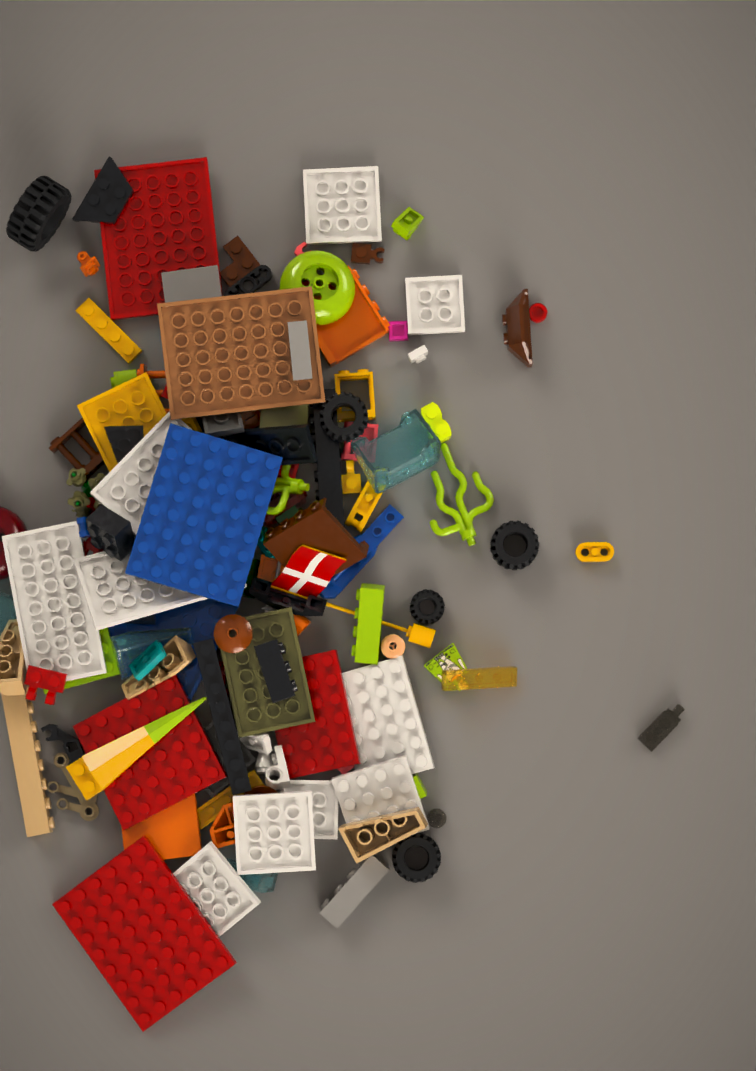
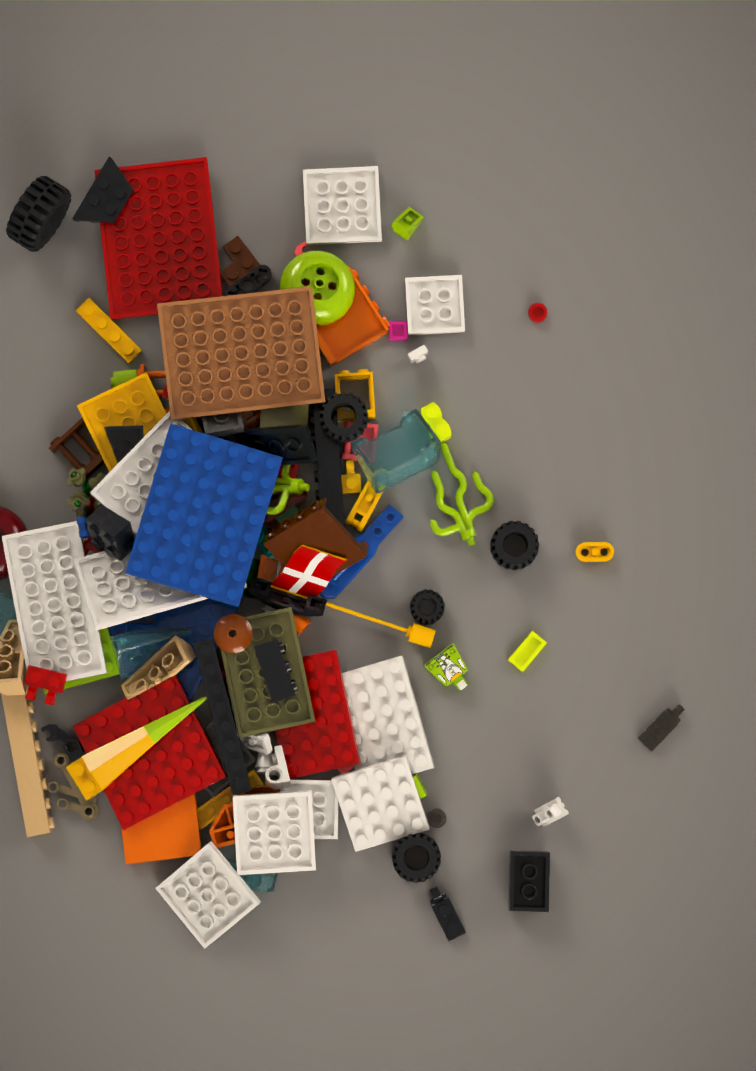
(89, 265): orange hinge -> none
(144, 933): red plate -> none
(147, 660): teal plate -> none
(191, 284): light grey tile -> none
(300, 350): light grey tile -> none
(350, 894): light grey brick -> none
(362, 253): reddish brown plate -> none
(369, 623): lime brick -> none
(380, 832): tan wedge -> none
(385, 644): light nougat head -> none
(446, 915): none -> black hinge
(479, 678): clear yellow tile -> none
(518, 329): reddish brown wedge -> none
(527, 651): none -> neon yellow tile
(529, 881): none -> black brick
(549, 812): none -> white hips

